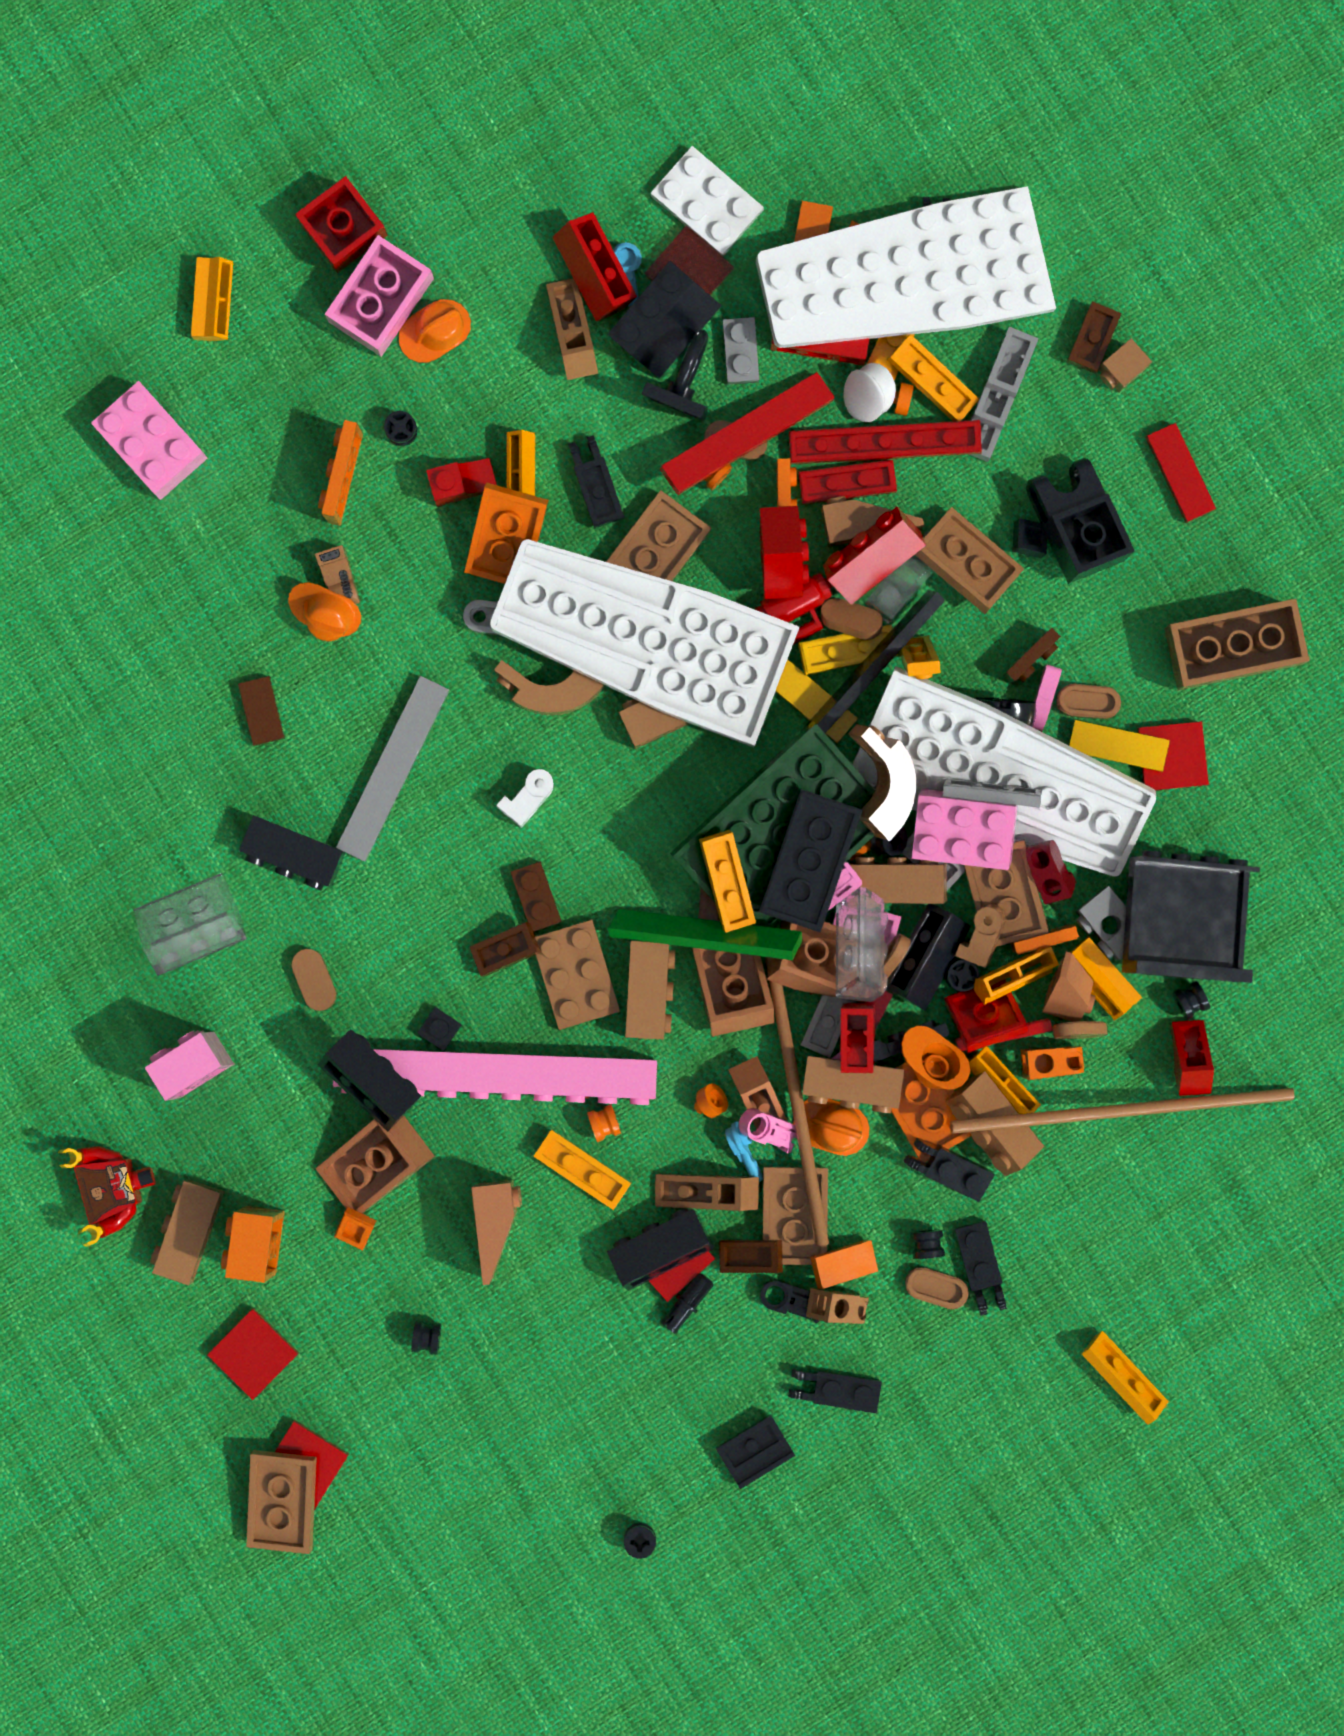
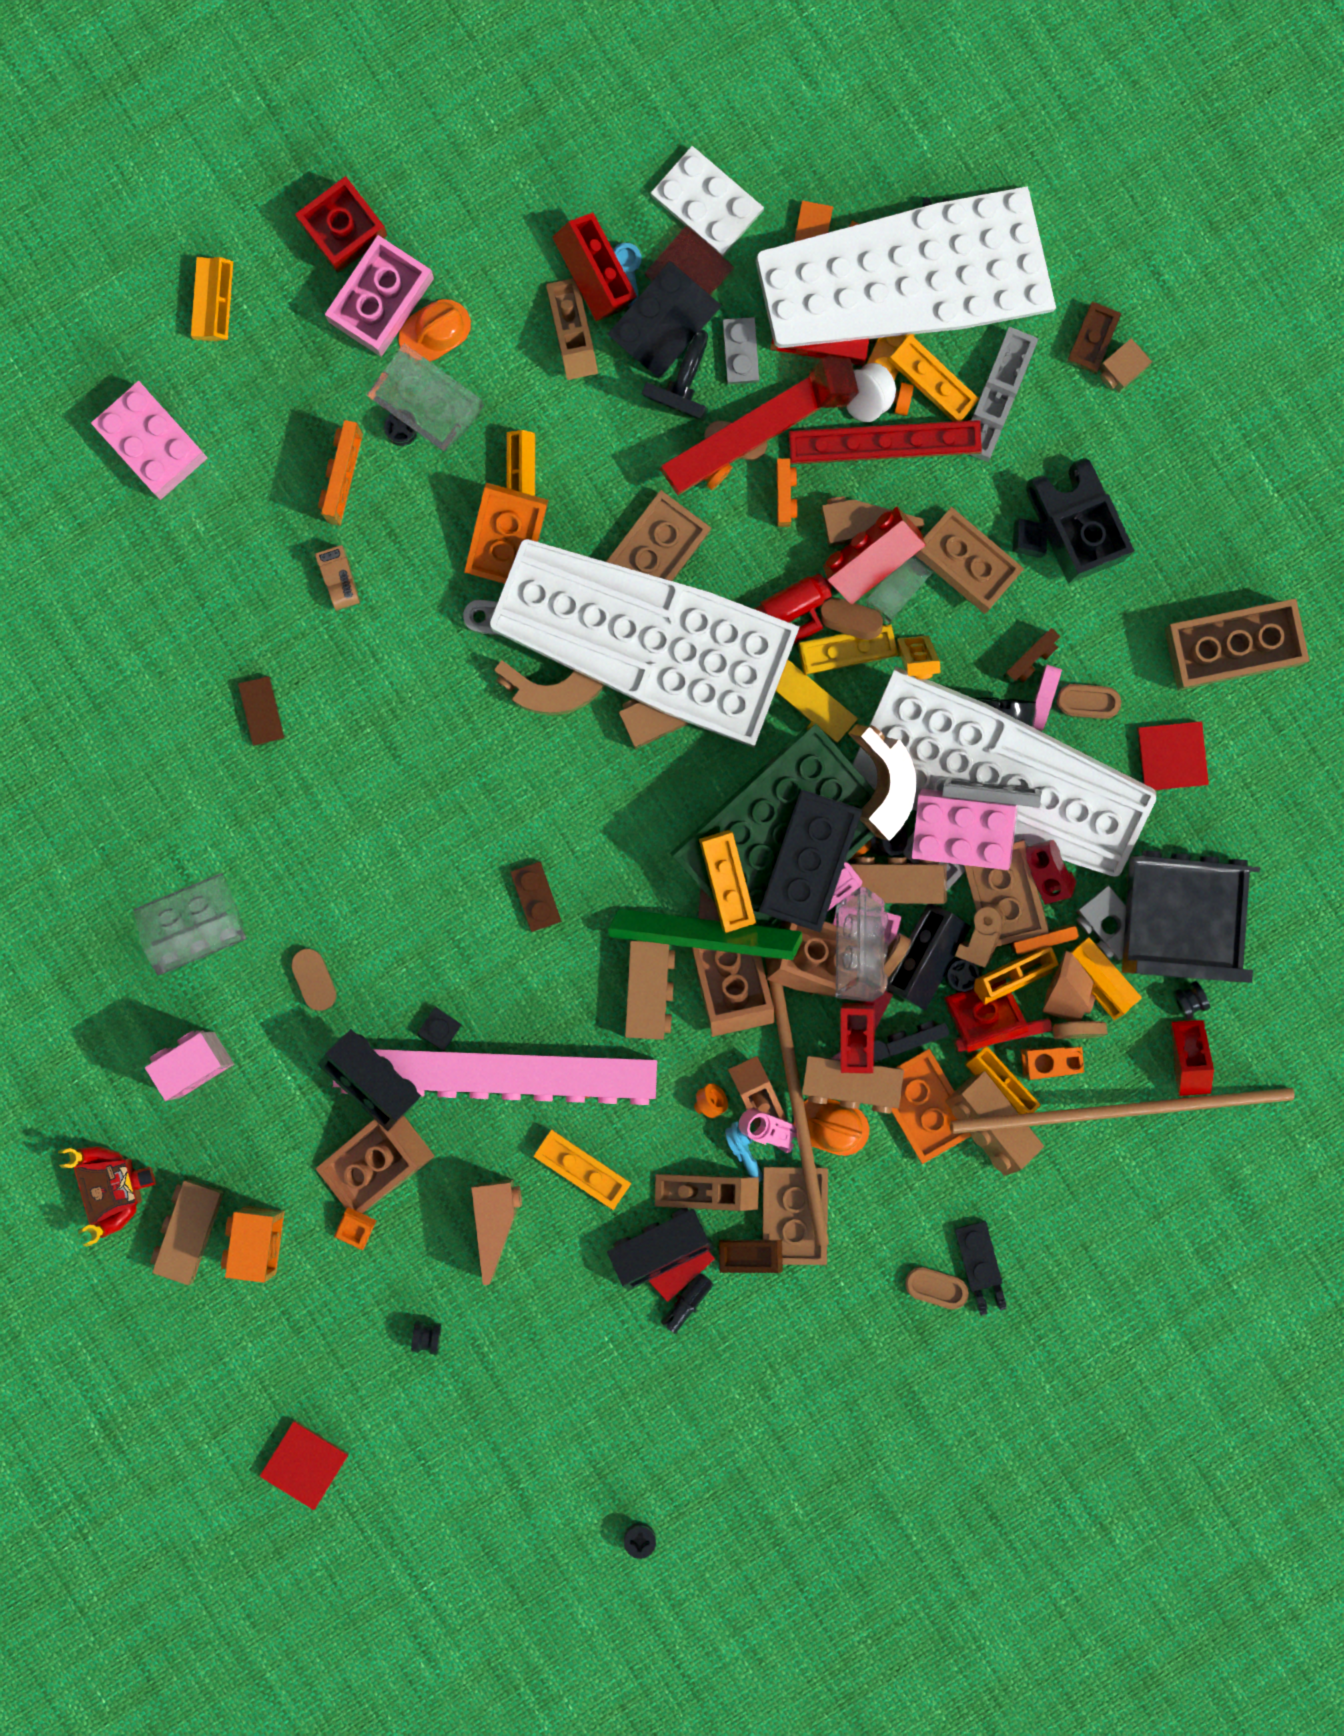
(253, 1353): red tile -> none
(281, 1502): medium nougat plate -> none
(291, 853): black brick -> none
(324, 611): orange piece -> none
(392, 768): light grey tile -> none
(425, 398): none -> clear slope
(460, 480): red arch -> none
(505, 949): reddish brown plate -> none
(534, 793): white leg -> none
(576, 975): medium nougat plate -> none
(596, 485): black hinge -> none
(604, 1123): orange wheel -> none
(755, 1451): black plate -> none
(783, 552): red brick -> none
(794, 1299): black piece -> none
(825, 1026): light grey plate -> none
(833, 382): none -> clear red brick
(836, 1306): medium nougat leg -> none
(839, 1390): black hinge -> none
(844, 1264): orange tile -> none
(847, 481): red tile -> none
(877, 660): black tile -> none
(927, 1244): black wheel -> none
(934, 1059): orange piece -> none
(951, 1170): black hinge -> none
(1119, 745): yellow tile -> none
(1125, 1377): light orange plate -> none
(1180, 472): red tile -> none

